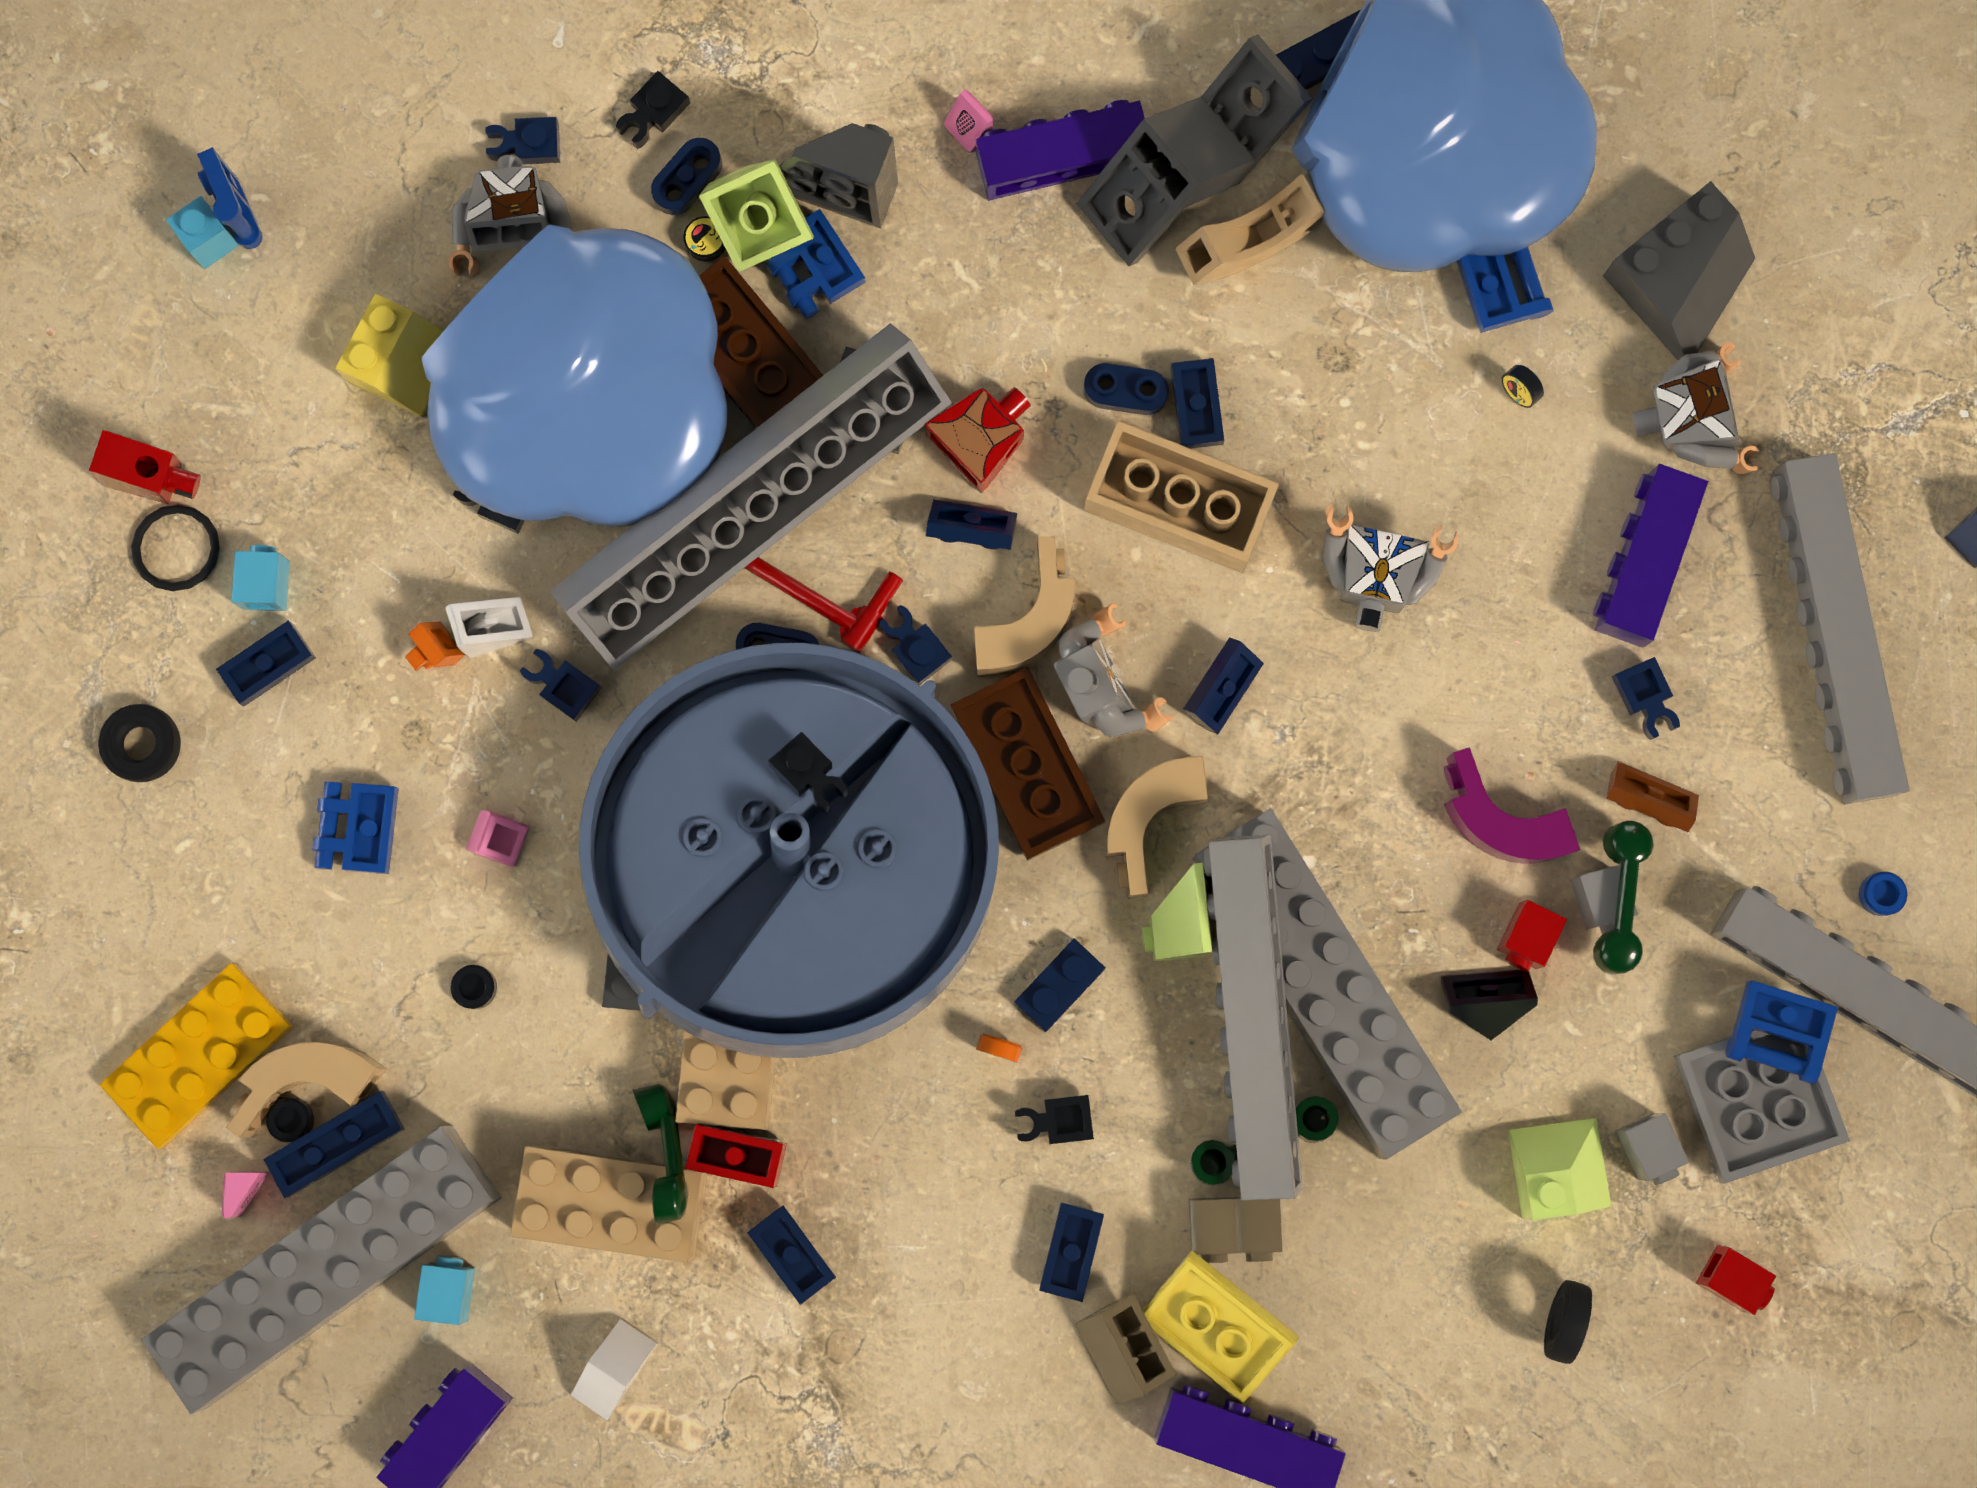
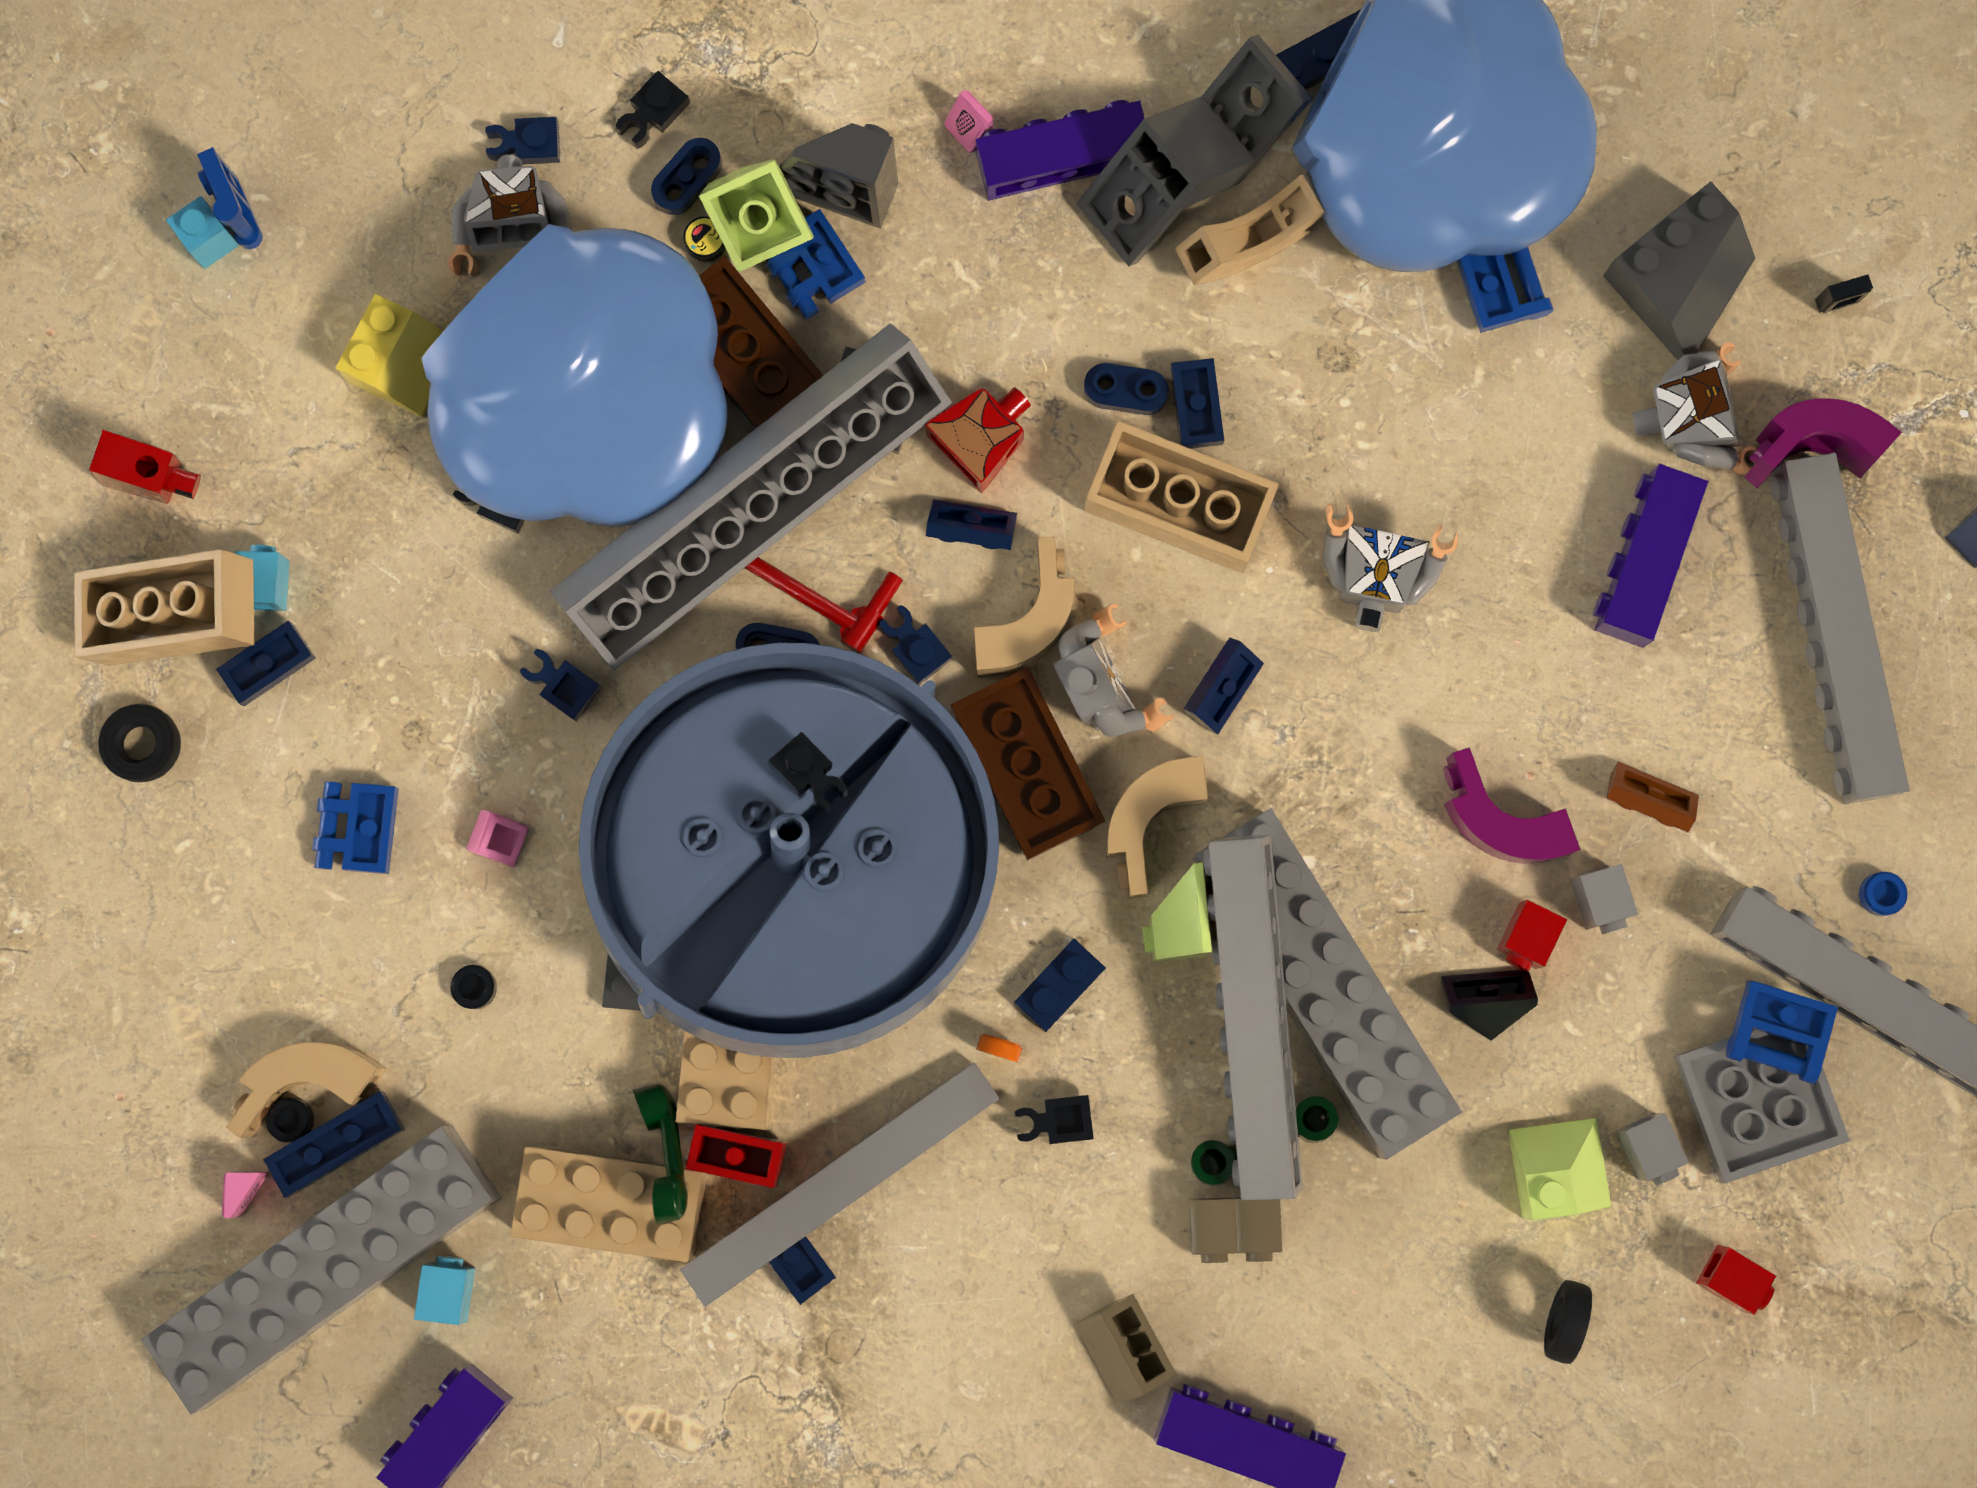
(146, 523): black piece -> none
(164, 608): none -> tan brick
(196, 1056): yellow plate -> none
(434, 647): orange tile -> none
(488, 625): white slope -> none
(613, 1368): white slope -> none
(839, 1184): none -> light grey tile
(1071, 1252): dark blue plate -> none
(1218, 1327): light yellow tile -> none
(1523, 386): tile -> none
(1620, 948): dark green piece -> none
(1644, 690): dark blue plate -> none
(1826, 428): none -> magenta arch
(1844, 294): none -> black tile

